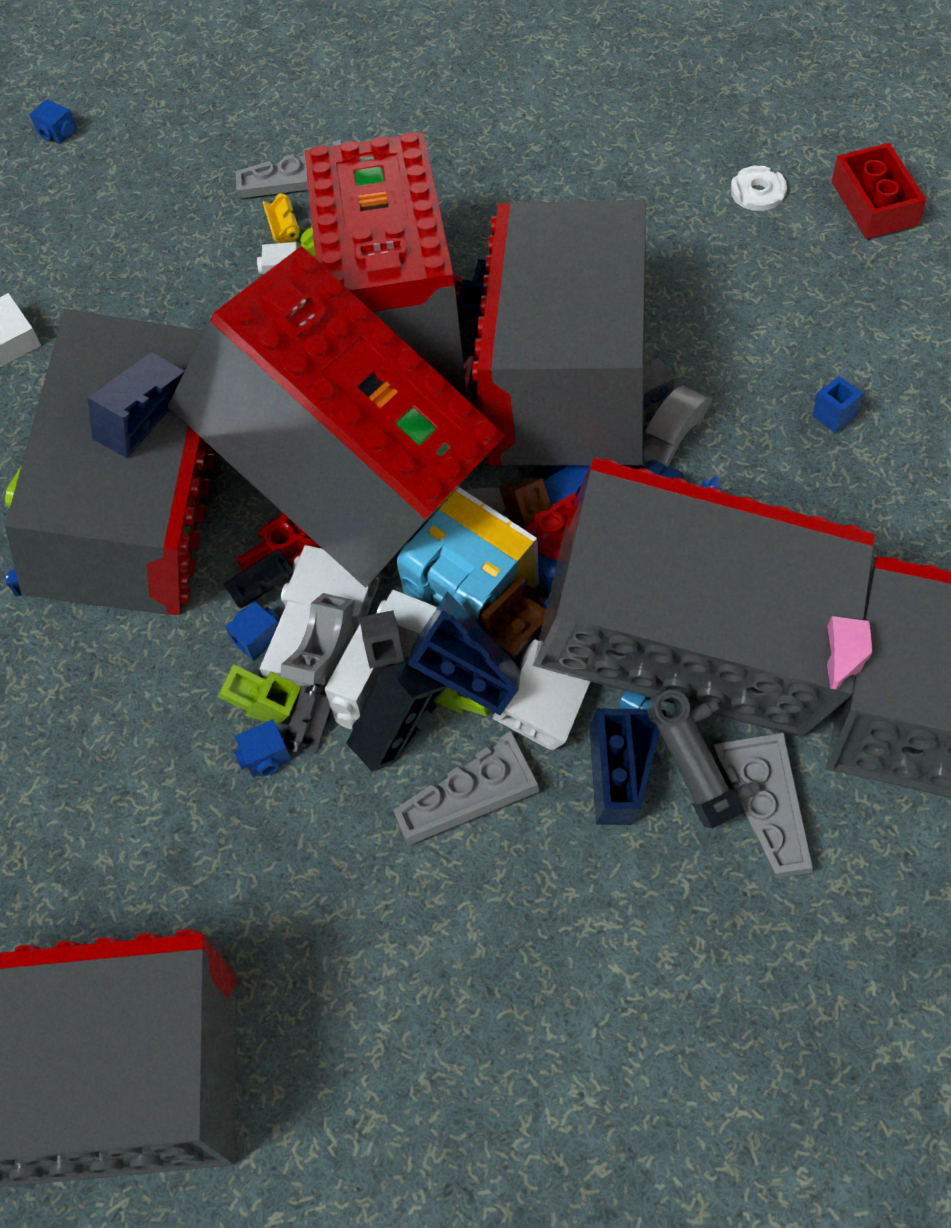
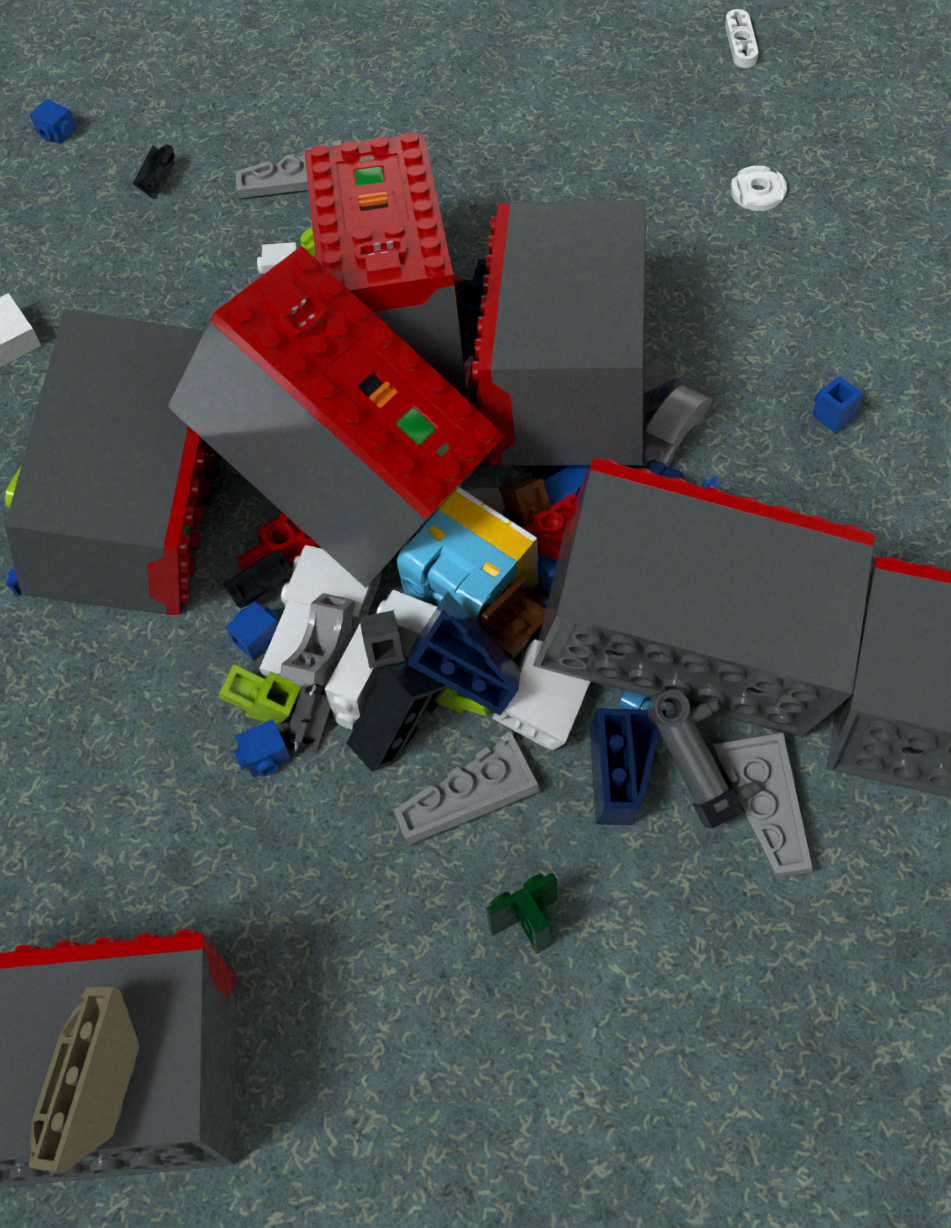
(84, 1082): none -> dark tan wedge
(133, 403): dark blue wedge -> none
(155, 170): none -> black hinge
(281, 220): yellow hinge -> none
(527, 908): none -> dark green bracket
(746, 31): none -> white beam
(849, 647): bright pink slope -> none
(878, 190): red brick -> none

